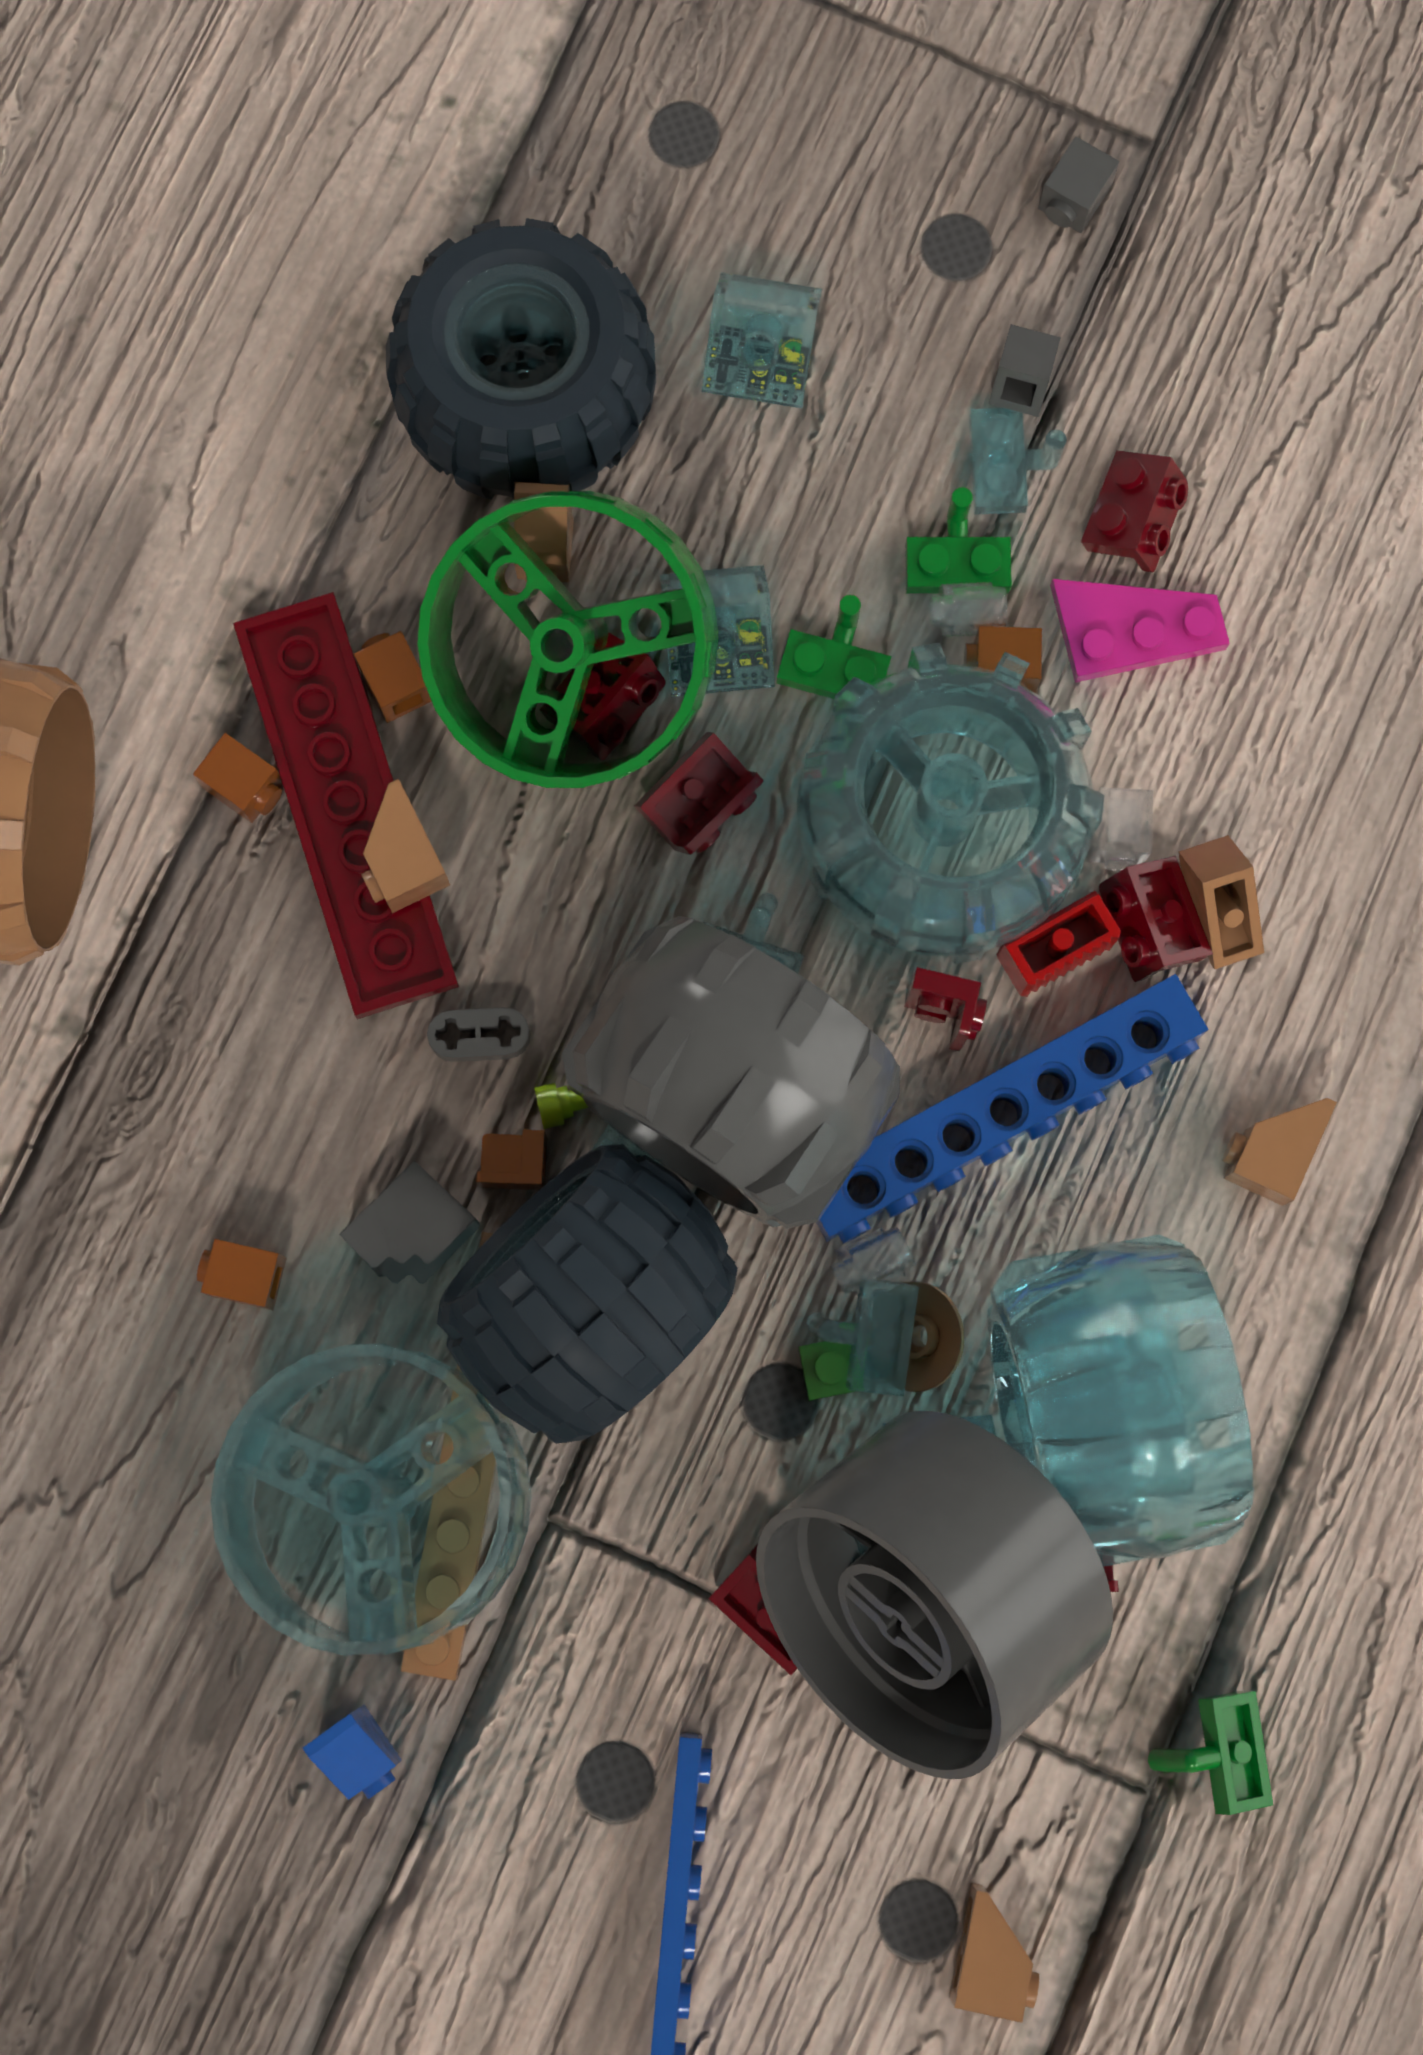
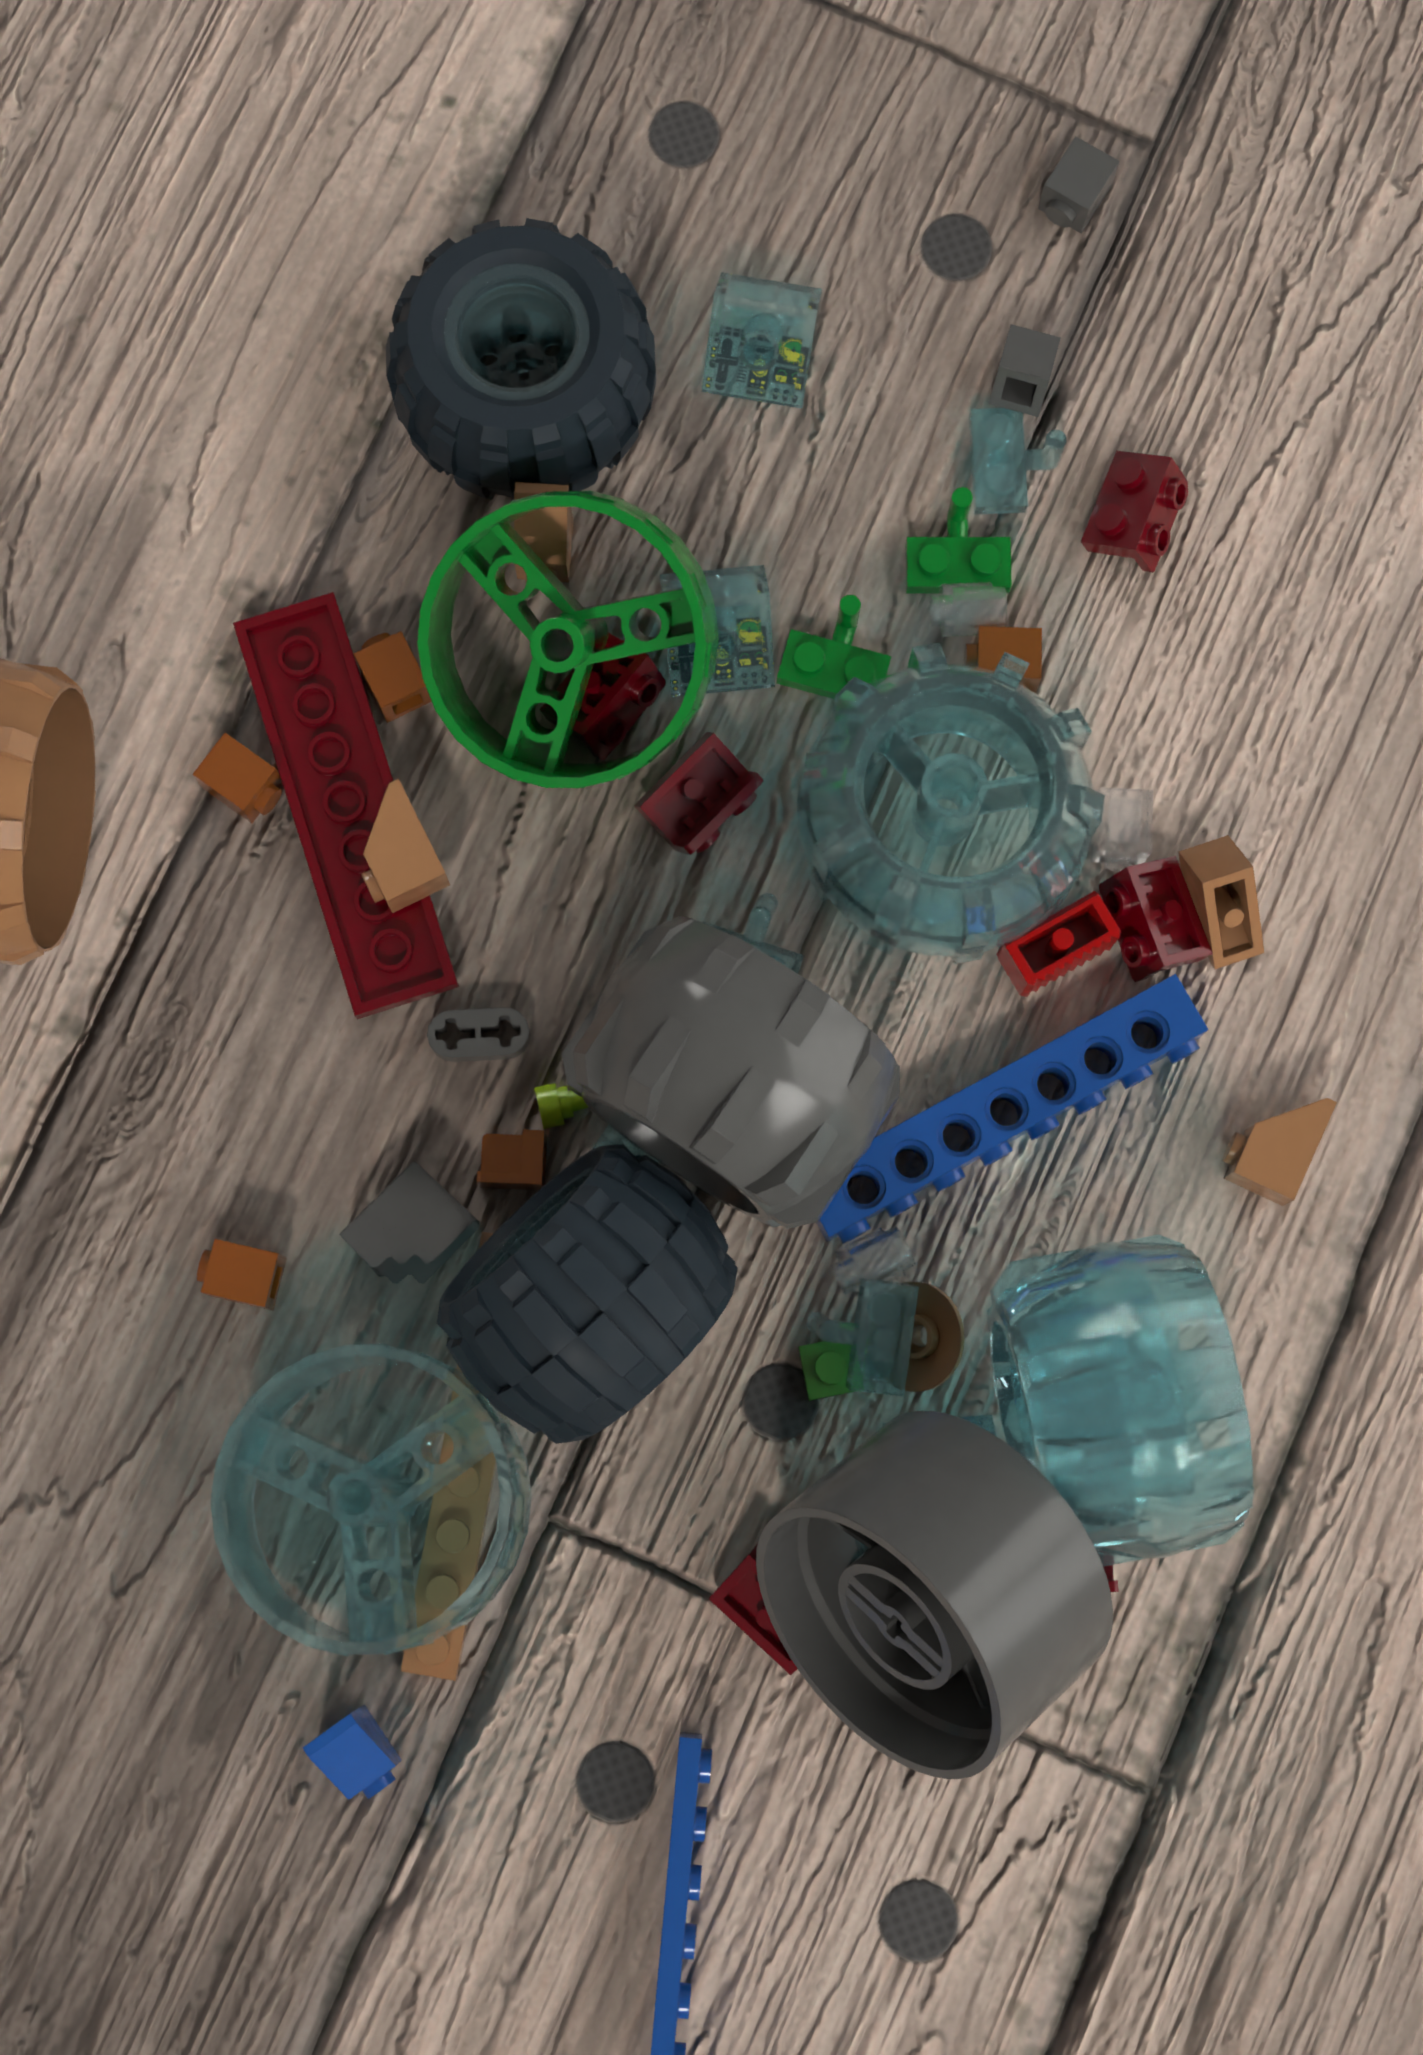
(944, 996): dark red bracket -> none
(991, 1966): medium nougat slope -> none
(1132, 627): dark pink wing -> none
(1231, 1753): green plate -> none

